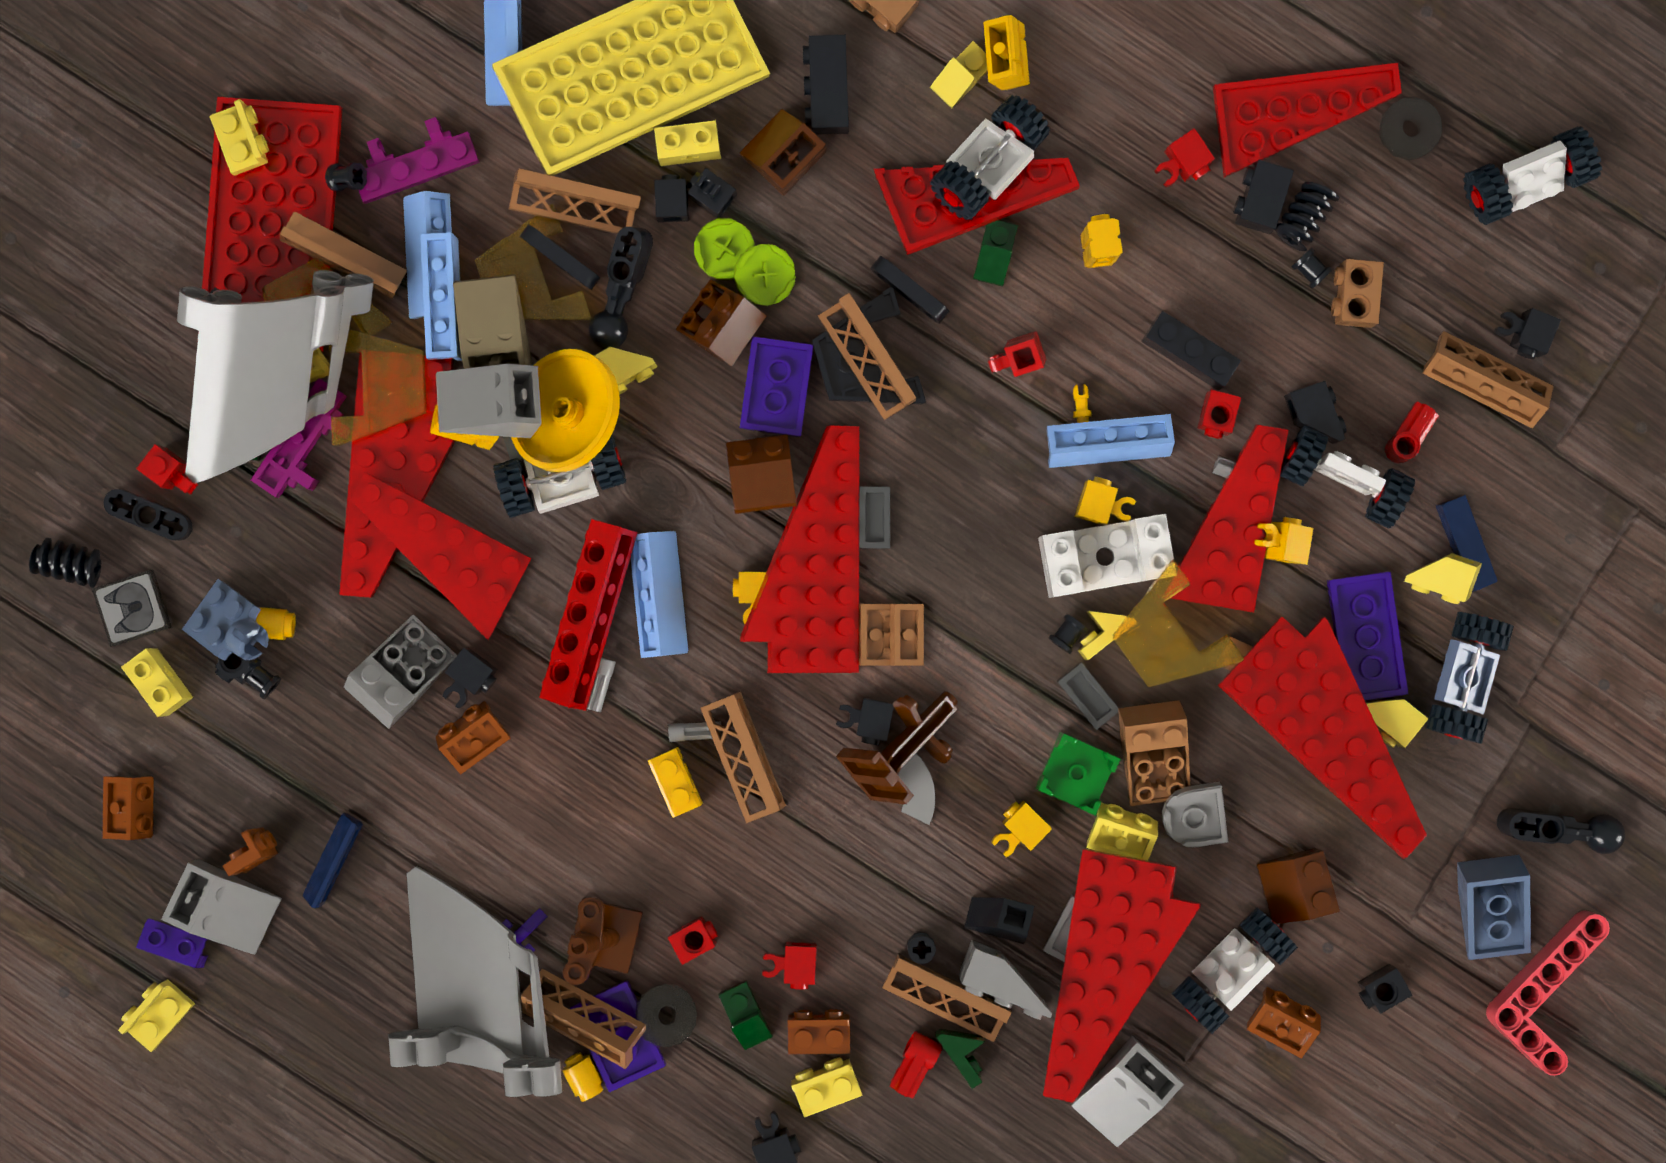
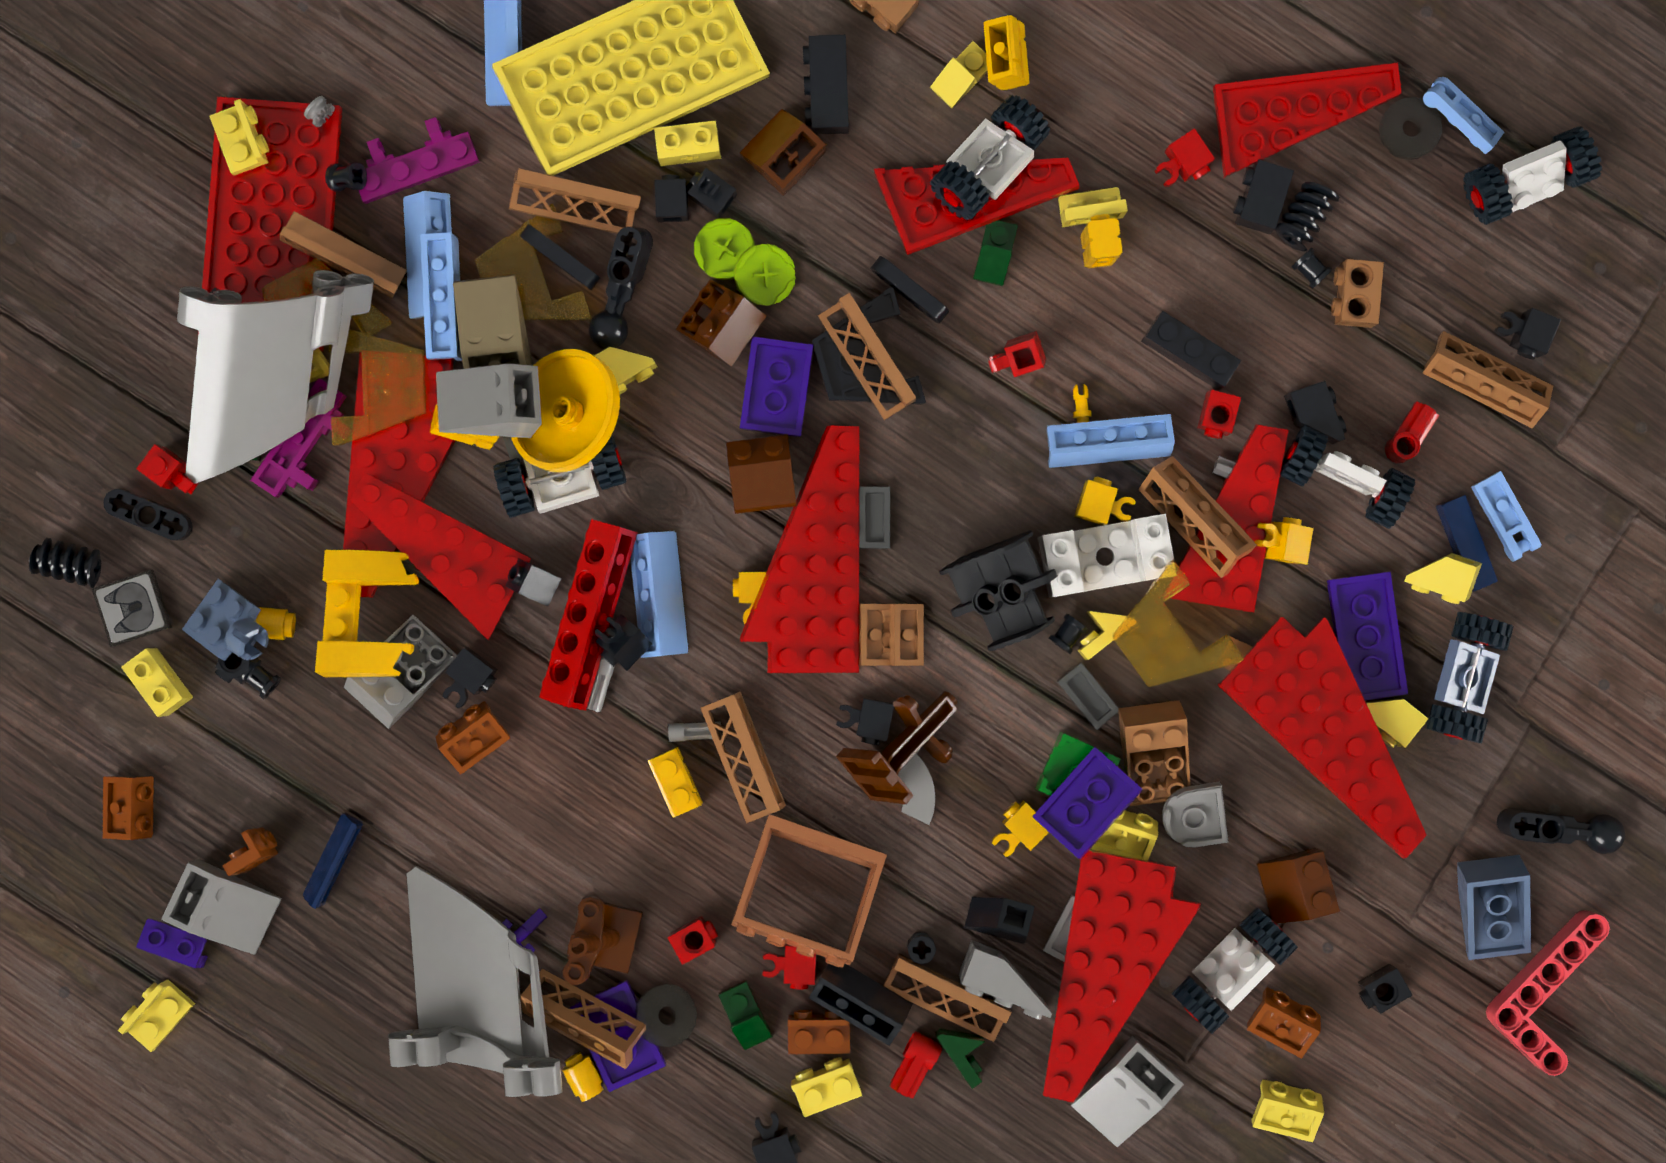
(318, 111): none -> light grey bush
(345, 574): none -> yellow wedge
(532, 582): none -> brick
(622, 642): none -> black brick
(827, 844): none -> nougat window
(861, 1002): none -> black brick
(994, 572): none -> black piece
(1080, 207): none -> light yellow bracket
(1087, 803): none -> dark purple plate
(1198, 511): none -> medium nougat fence
(1288, 1110): none -> light yellow bracket
(1463, 114): none -> light blue plate
(1506, 515): none -> light blue plate

